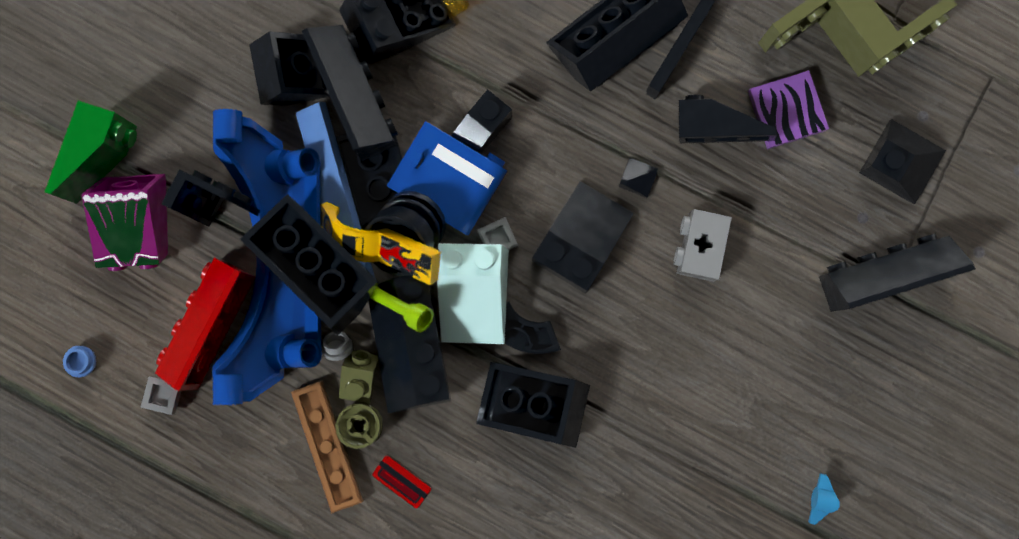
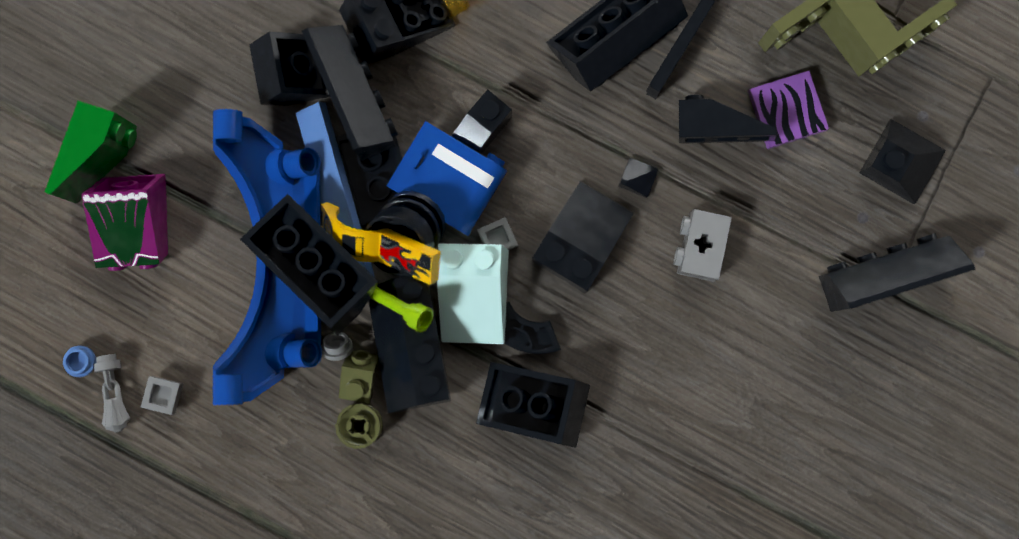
(115, 415): none -> light grey piece
(200, 200): black bracket -> none
(204, 325): red slope -> none
(326, 448): medium nougat tile -> none
(401, 481): sticker -> none
(823, 500): dark azure piece -> none

